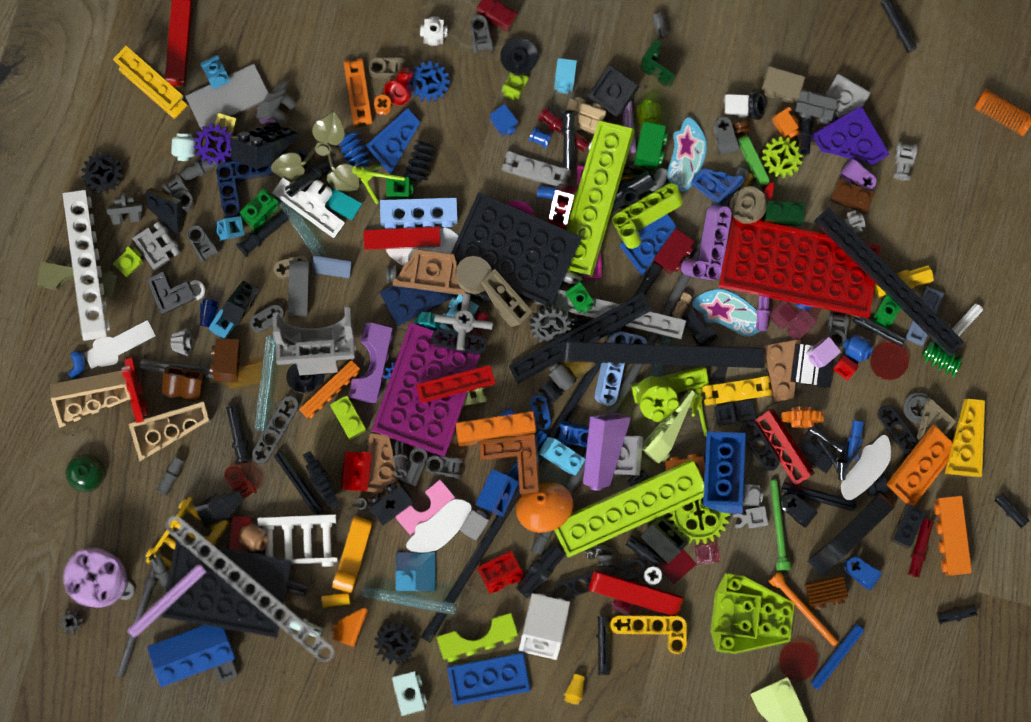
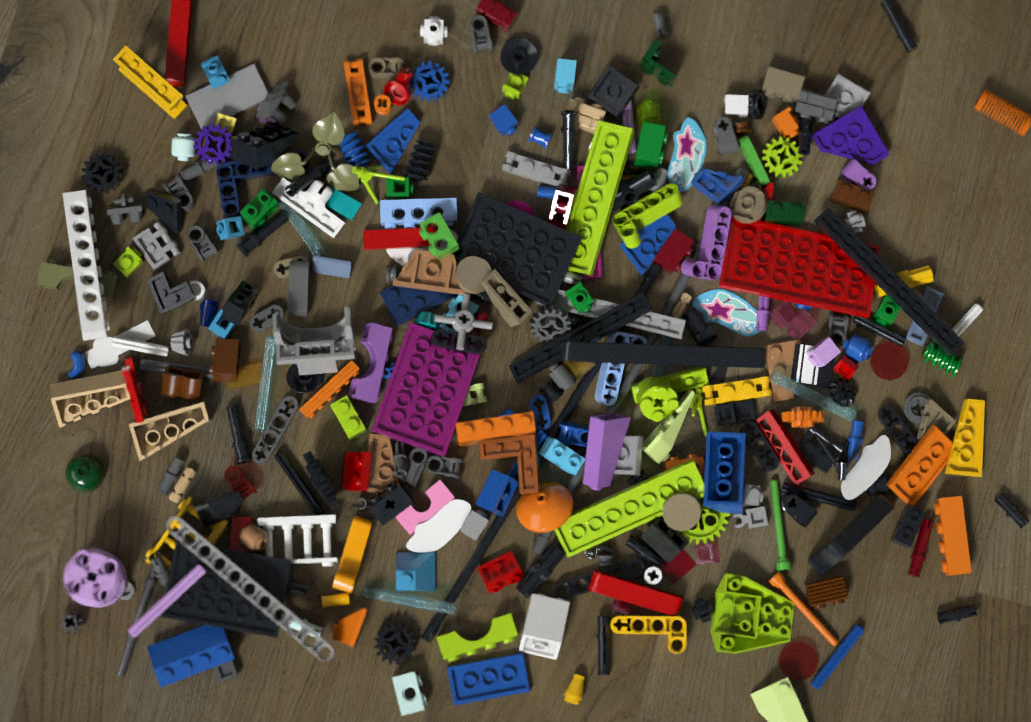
(140, 346): none -> white axle
(182, 484): none -> tan axle
(443, 234): none -> bright green brick
(455, 384): red plate -> none
(555, 123): dark red pin -> none
(681, 511): none -> dark tan tile
(702, 610): none -> black gear
(812, 396): none -> clear light blue axle
(838, 396): none -> black gear
(864, 574): blue piece -> none
(905, 157): light grey connector -> none

